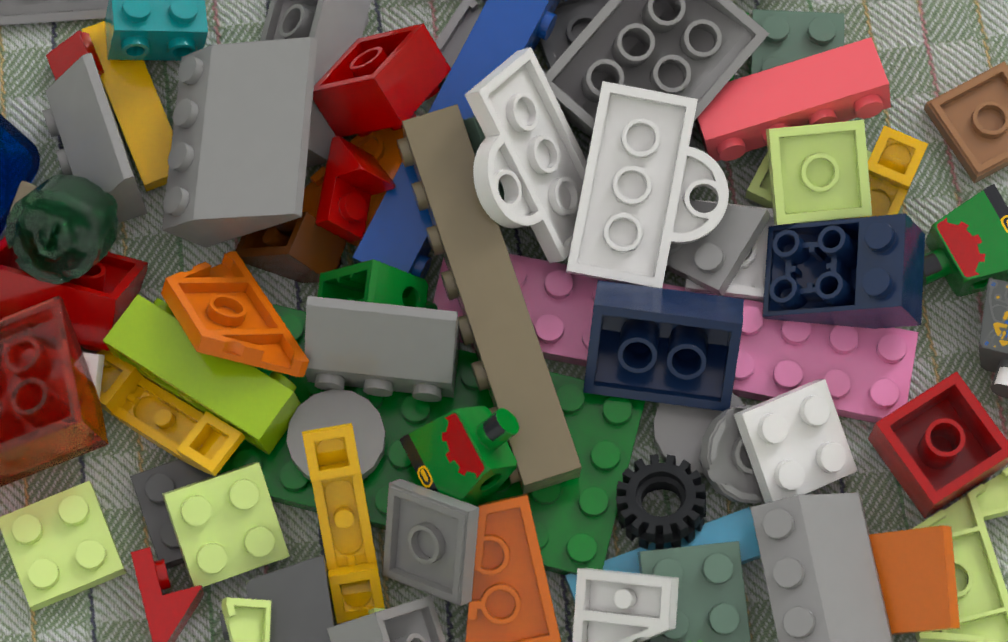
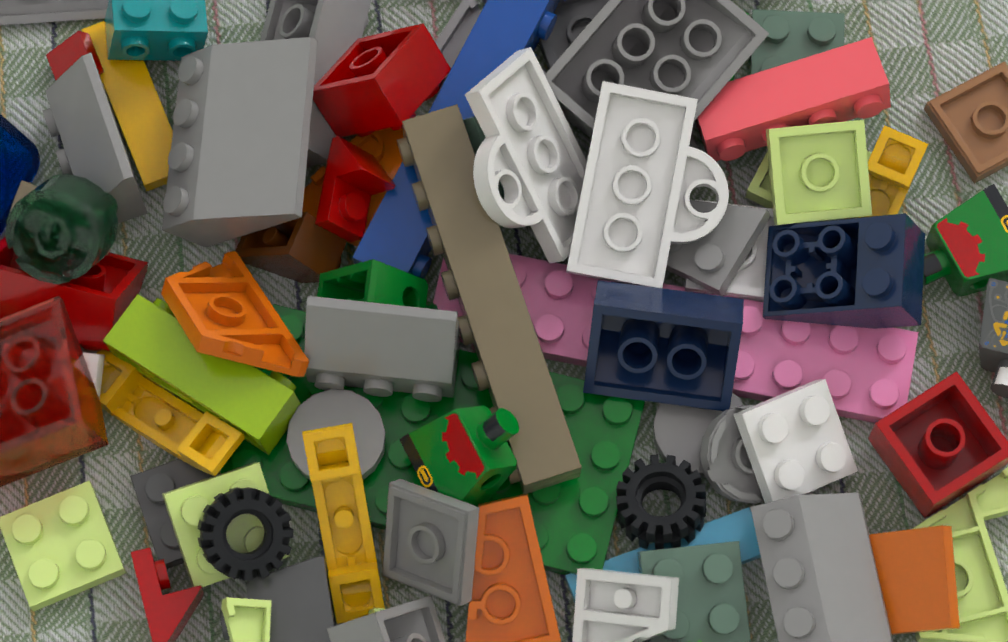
(275, 540): none -> black tyre

